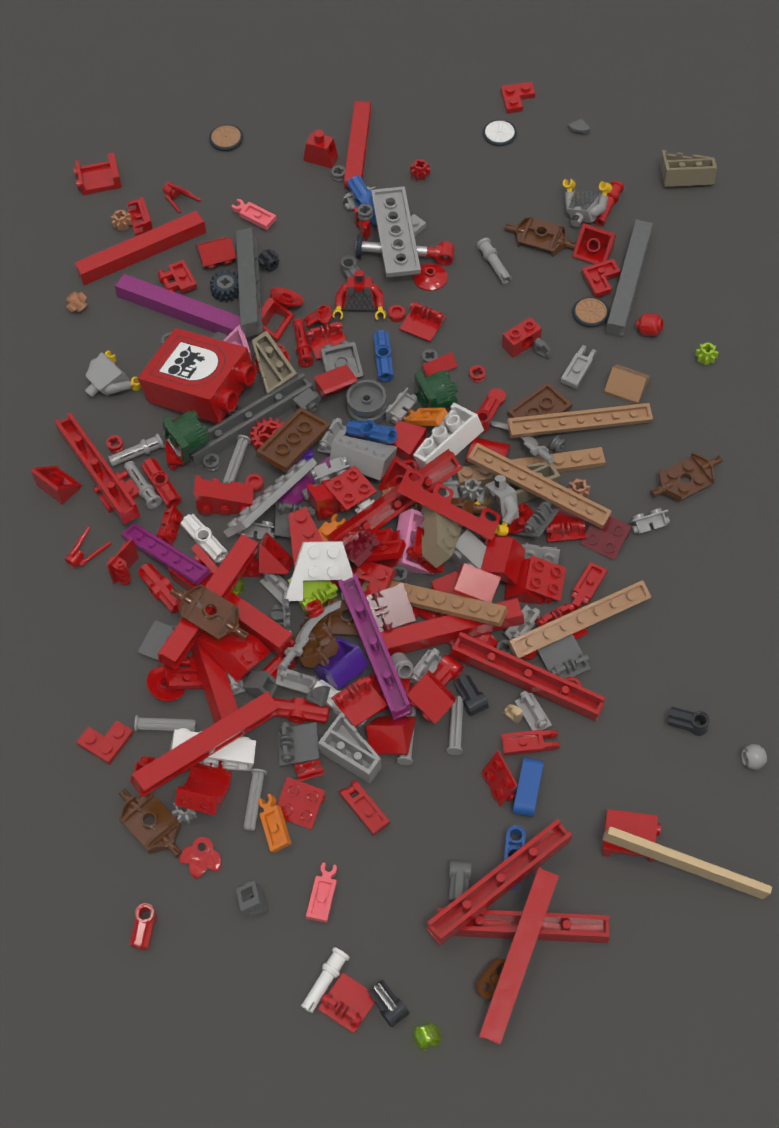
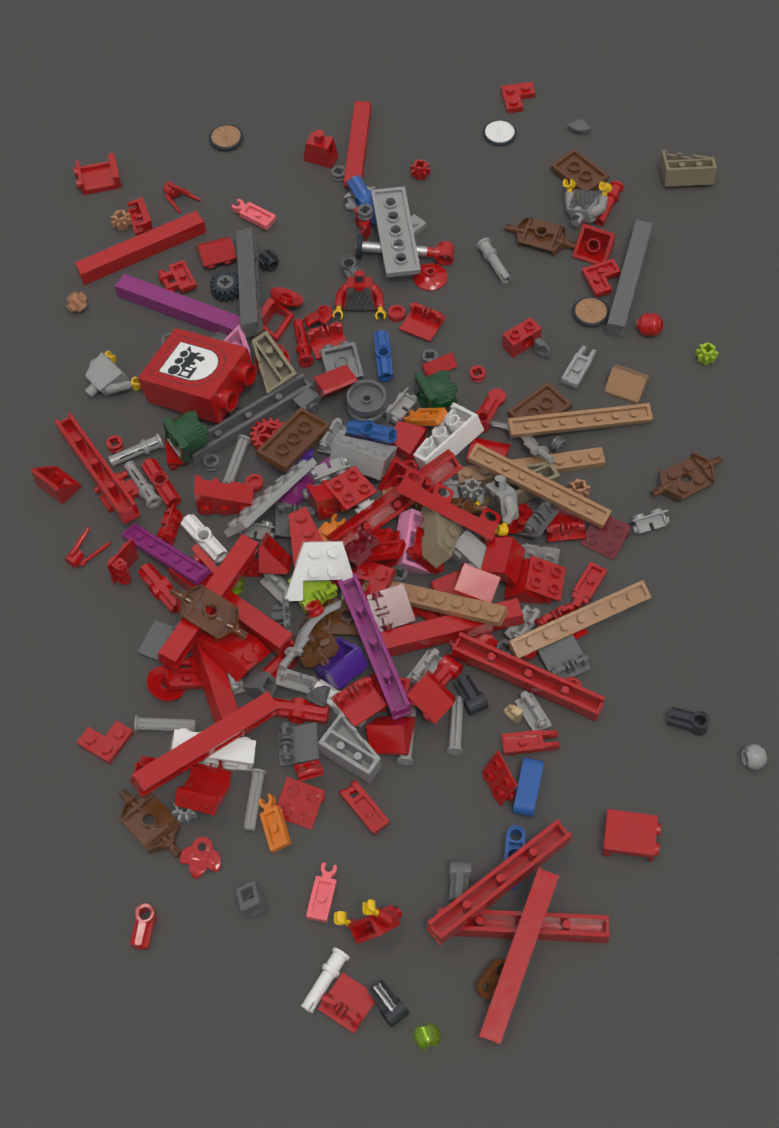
(373, 924): none -> red torso
(402, 665): light grey brick -> none
(580, 169): none -> reddish brown plate
(687, 863): tan tile -> none

